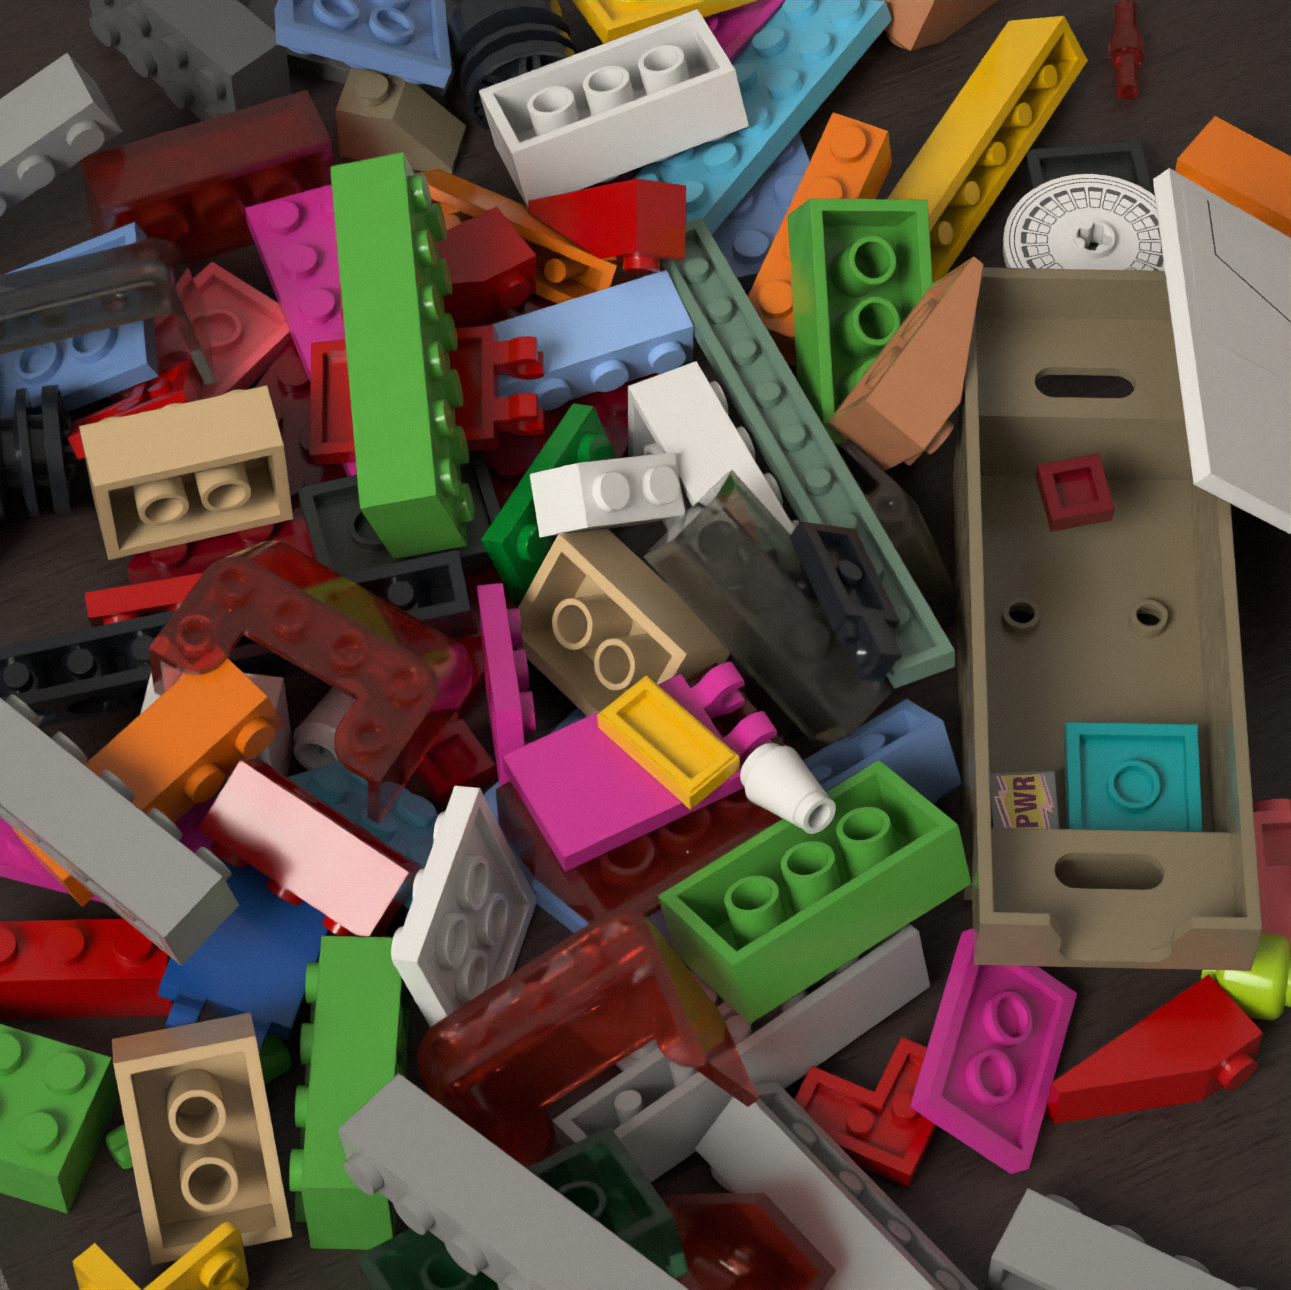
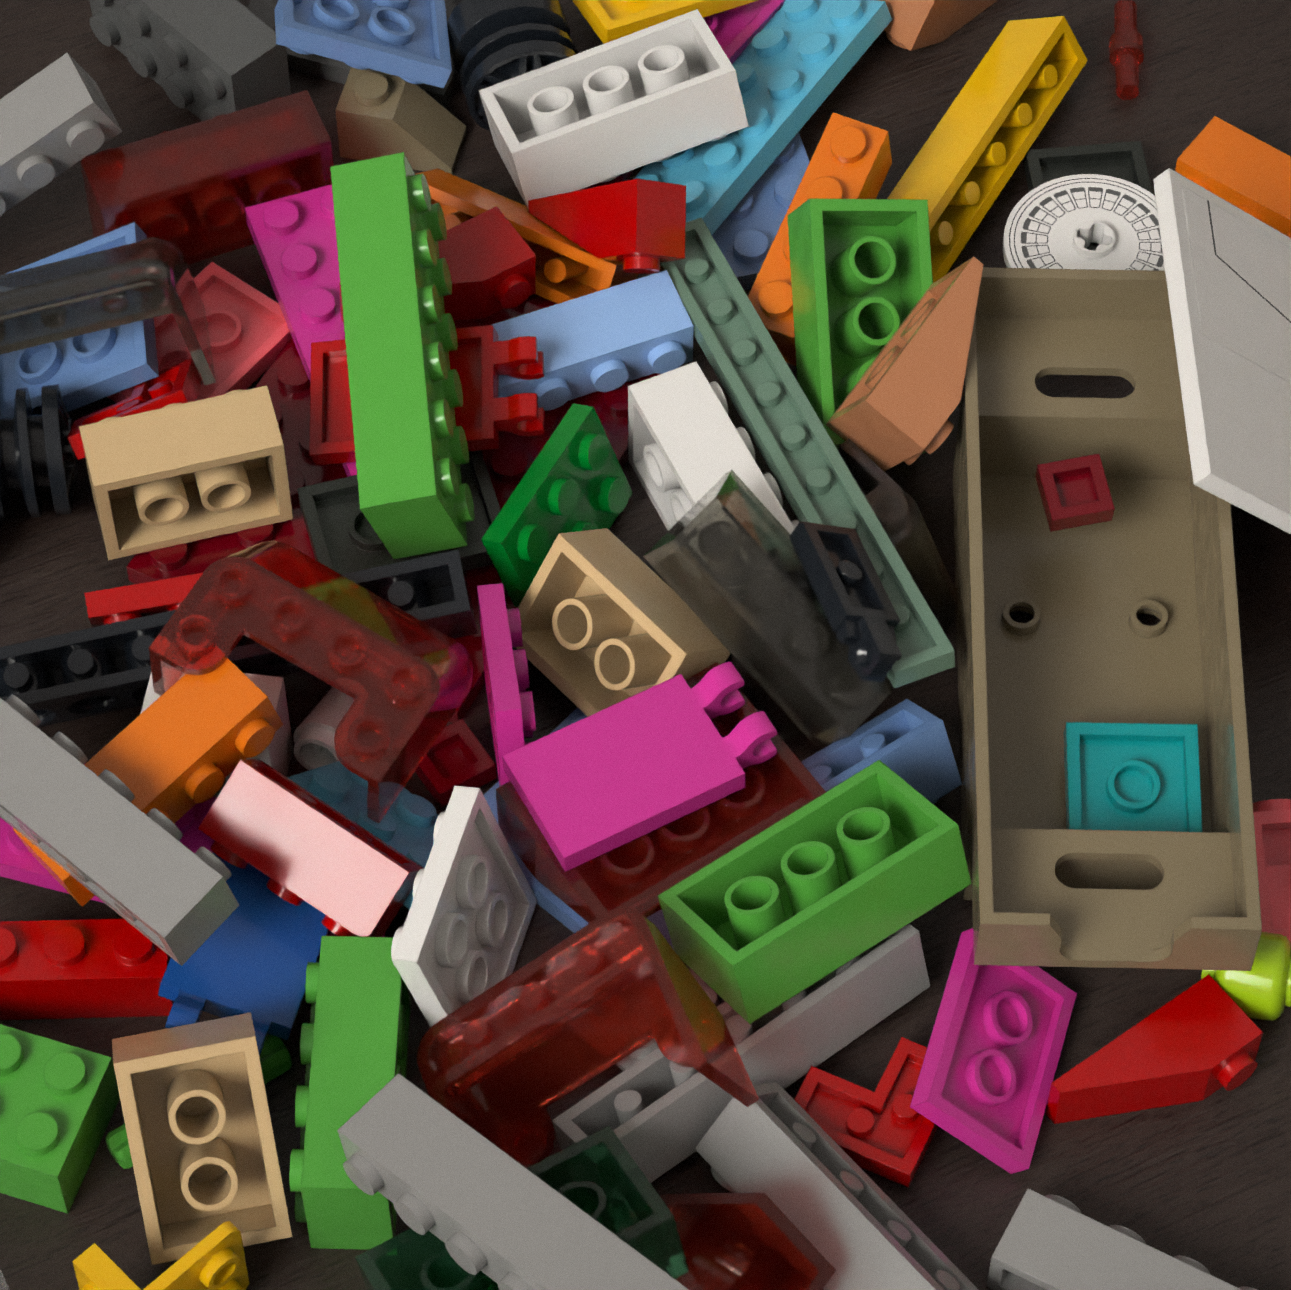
(607, 494): white brick -> none
(668, 742): yellow tile -> none
(785, 786): white cone -> none
(1024, 800): tile -> none

